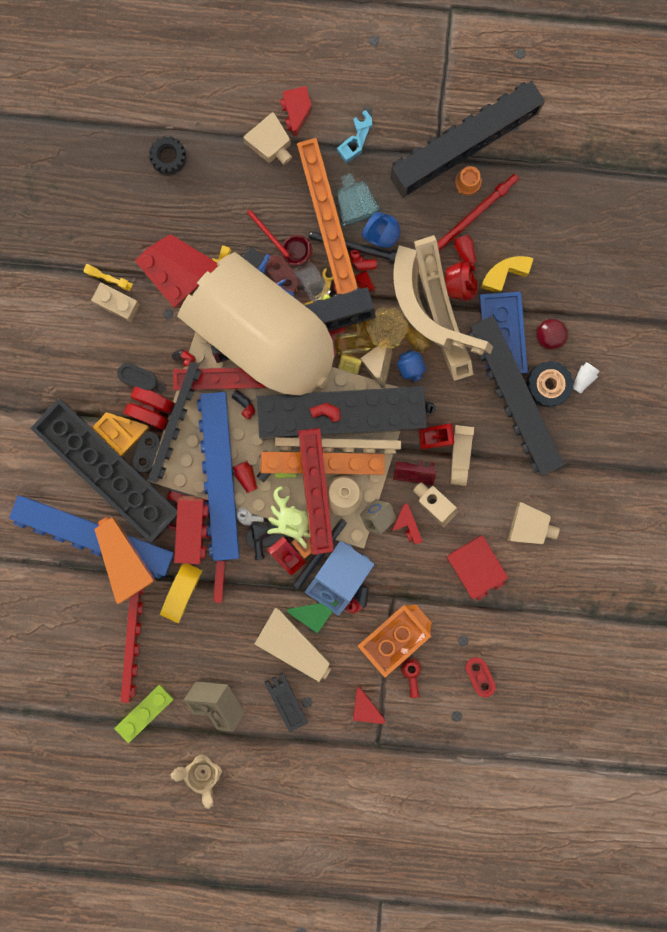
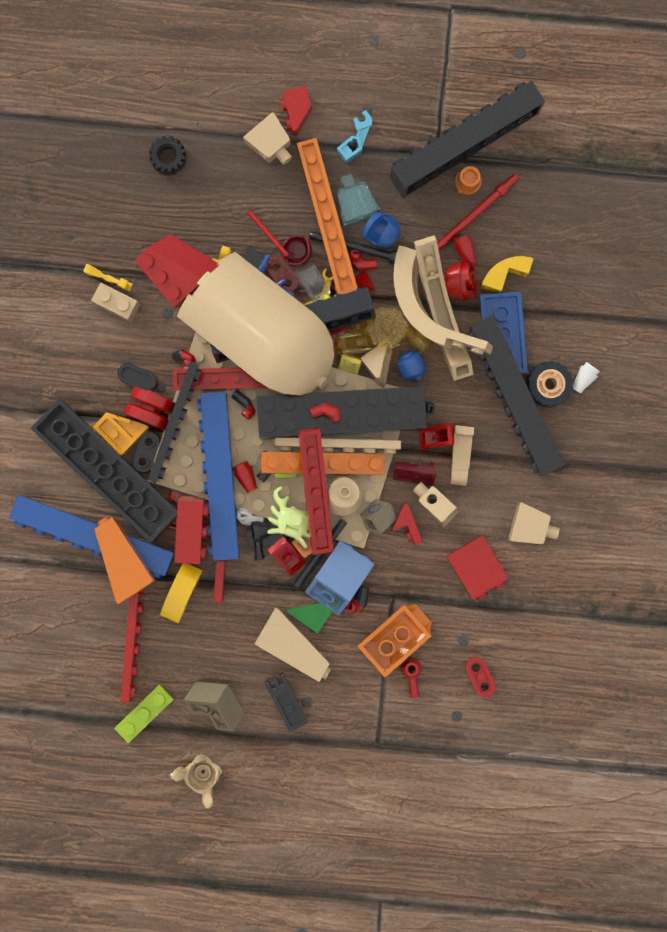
(365, 710): red slope -> none
(552, 334): dark red hair -> none

